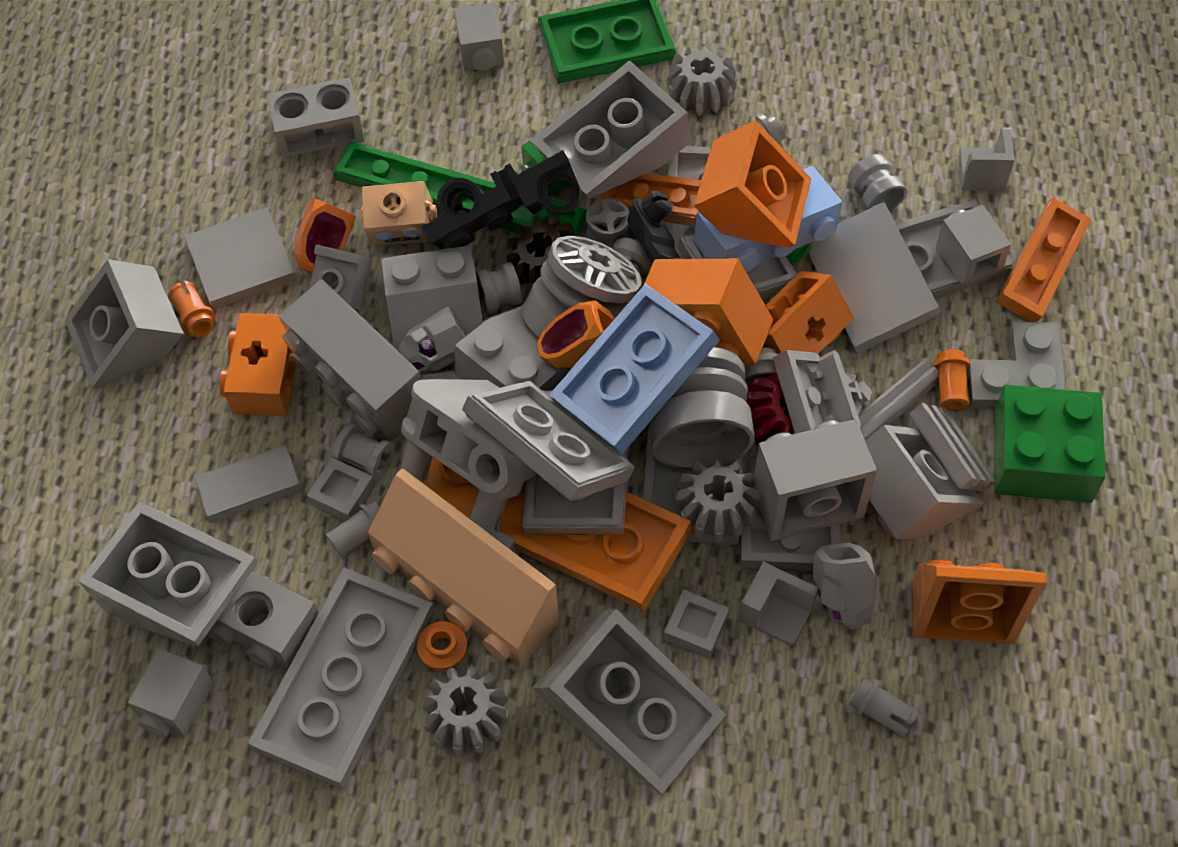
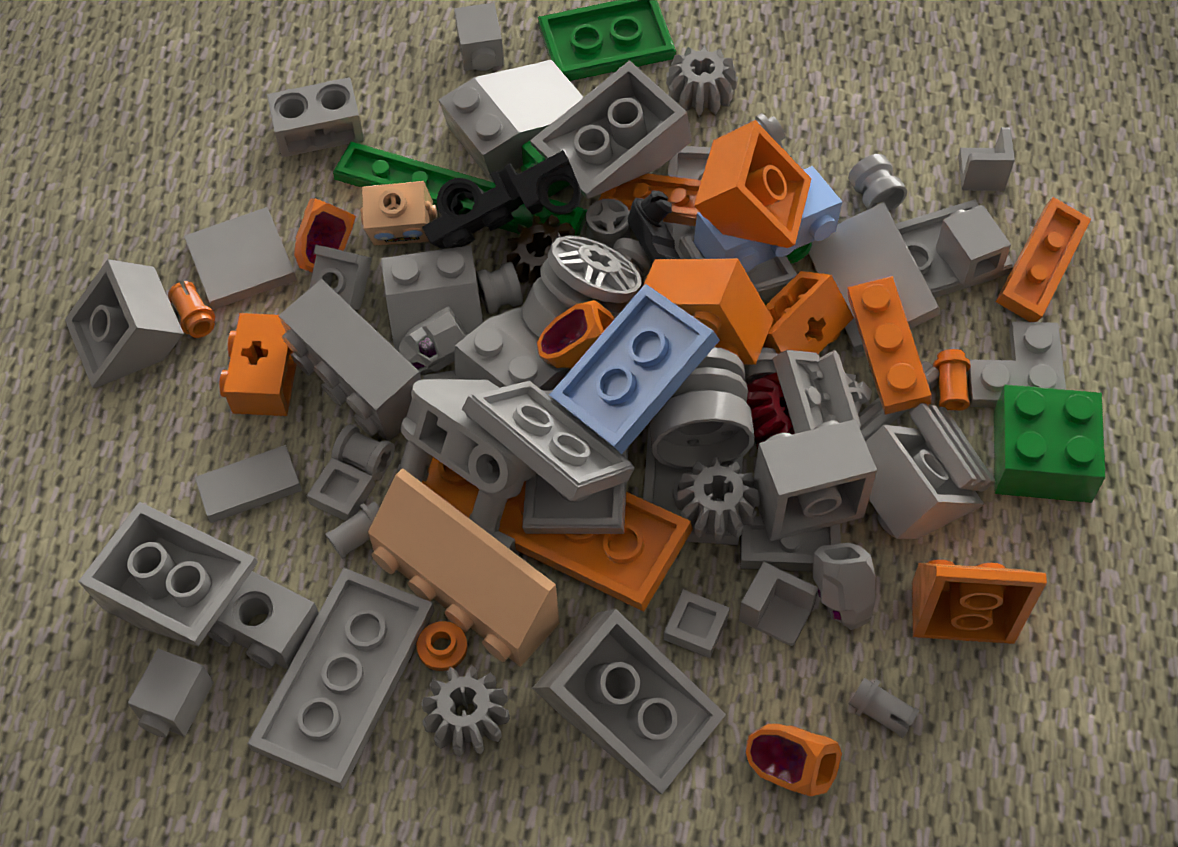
(505, 110): none -> light grey slope
(794, 758): none -> orange rock
(889, 345): none -> orange plate

